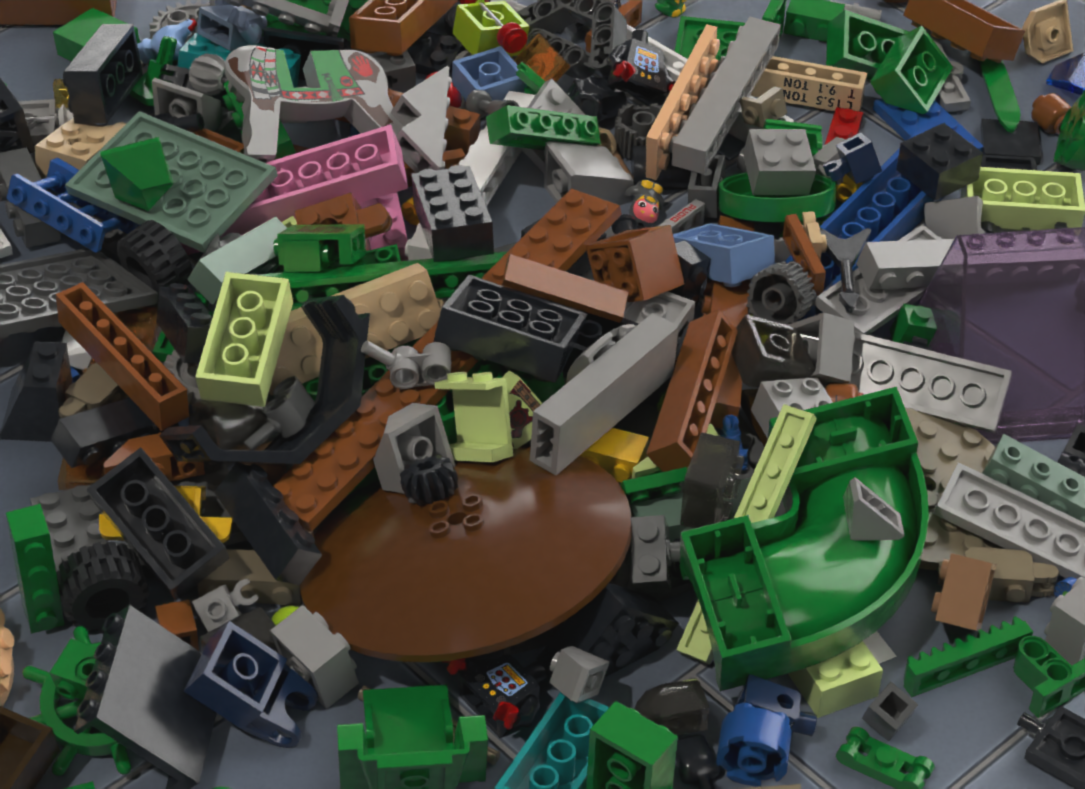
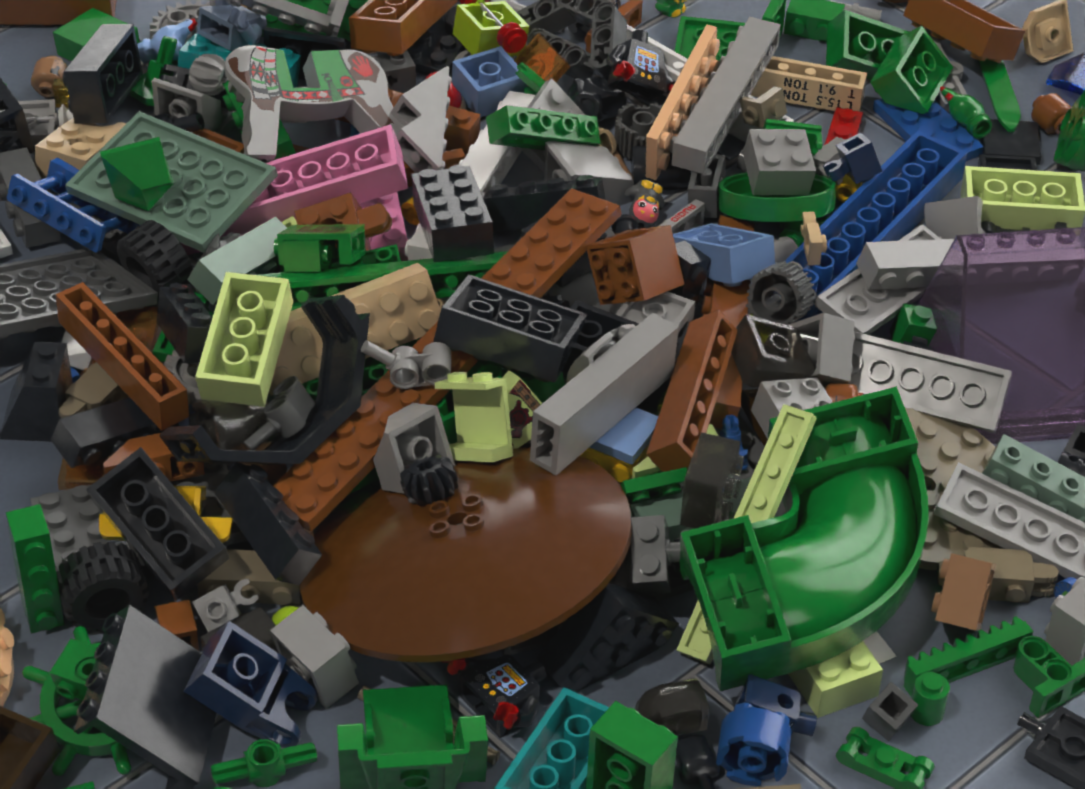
(45, 72): none -> medium nougat head
(264, 763): none -> green axle
(481, 103): dark grey piece -> none
(529, 202): none -> black brick
(564, 288): tile -> none
(577, 673): light grey slope -> none
(628, 436): none -> medium blue tile
(803, 251): dark orange tile -> none
(844, 254): black piece -> none
(870, 515): light grey slope -> none
(931, 695): none -> green brick
(939, 161): black brick -> none
(968, 112): none -> green animal

